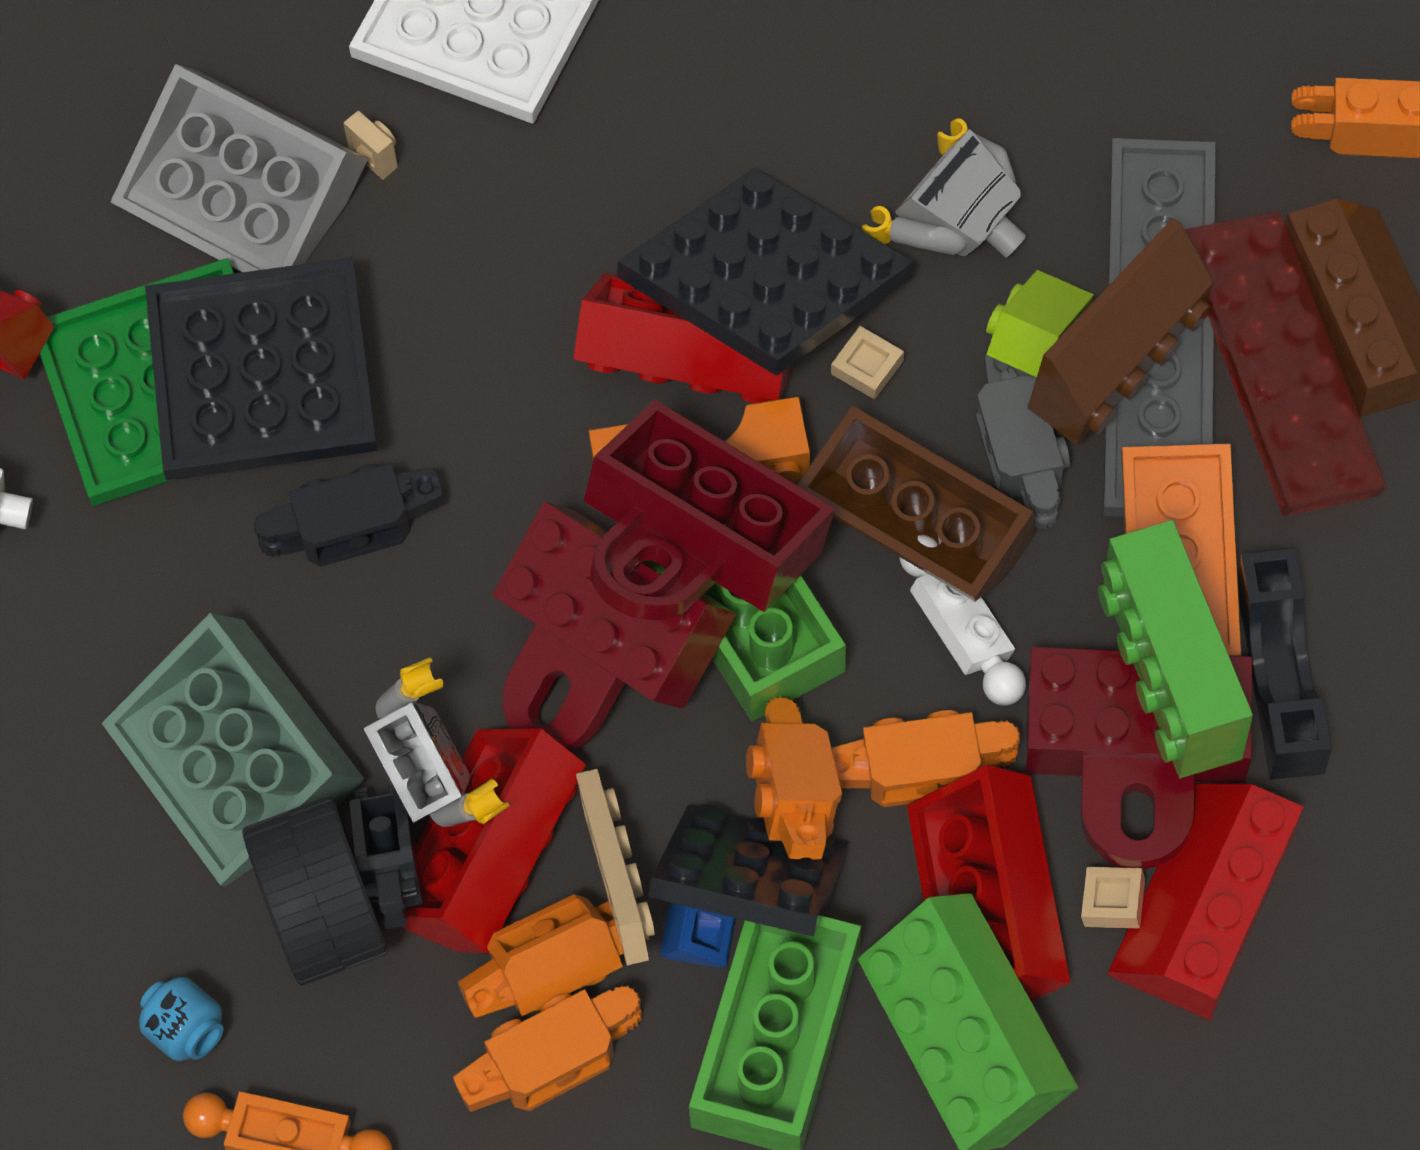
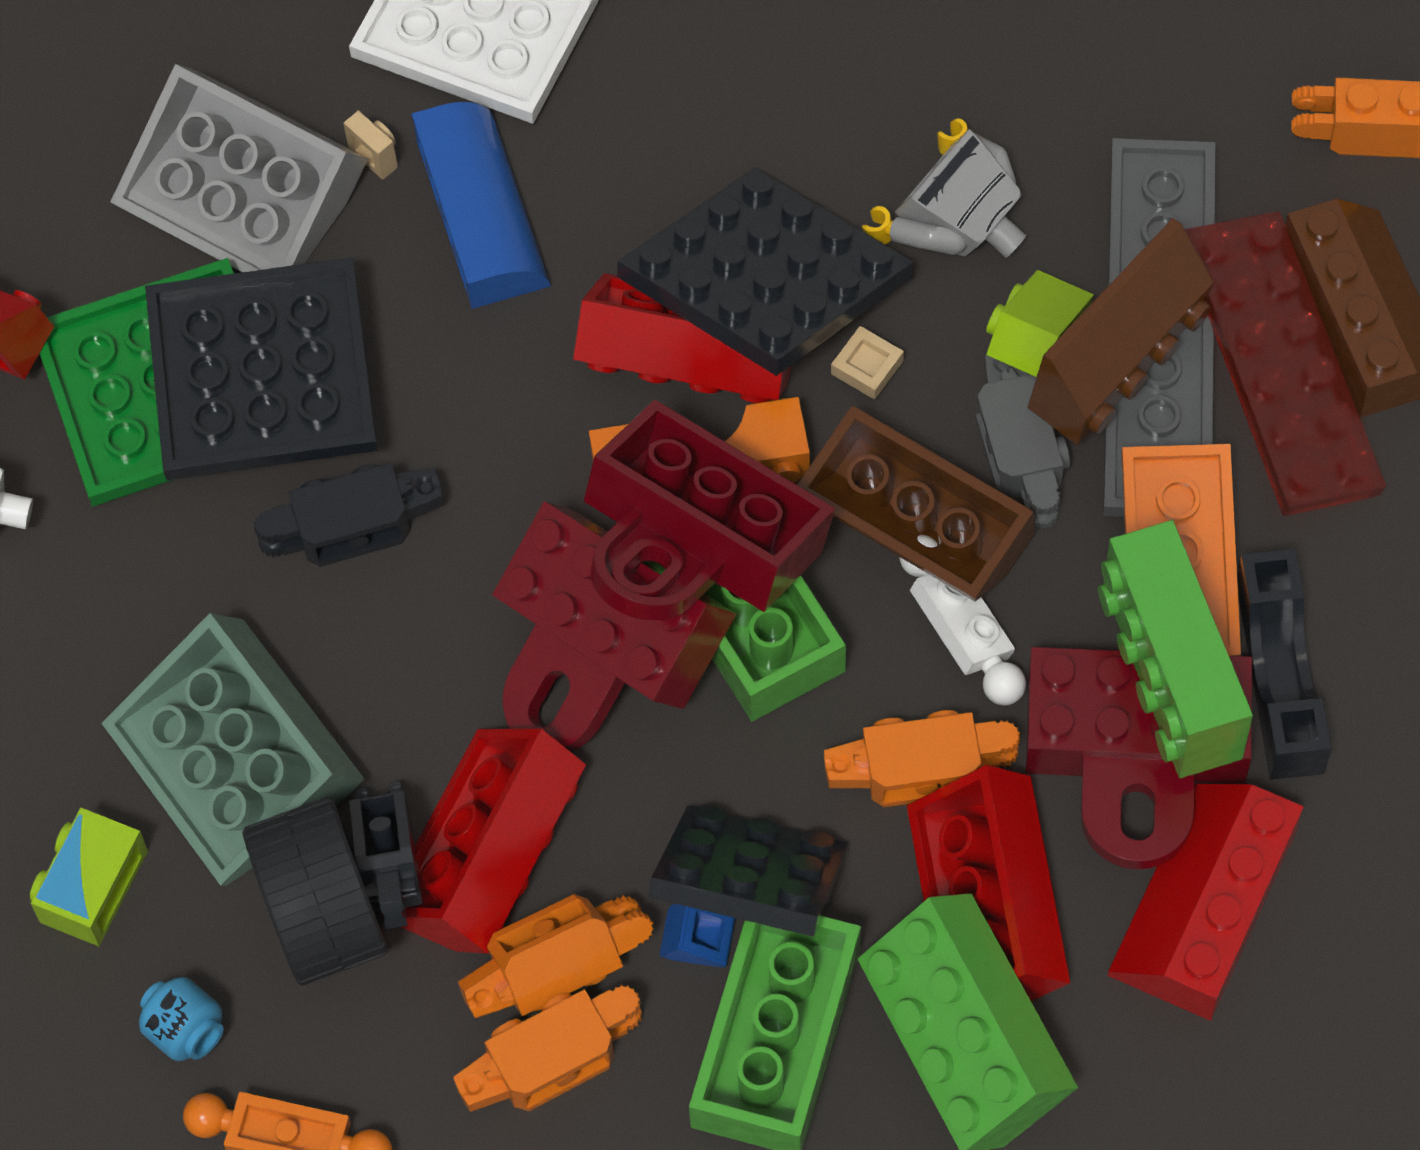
(88, 876): none -> lime brick
(423, 757): light grey torso -> none
(479, 202): none -> blue brick
(620, 880): tan plate -> none
(794, 780): orange hinge -> none
(1113, 897): tan plate -> none

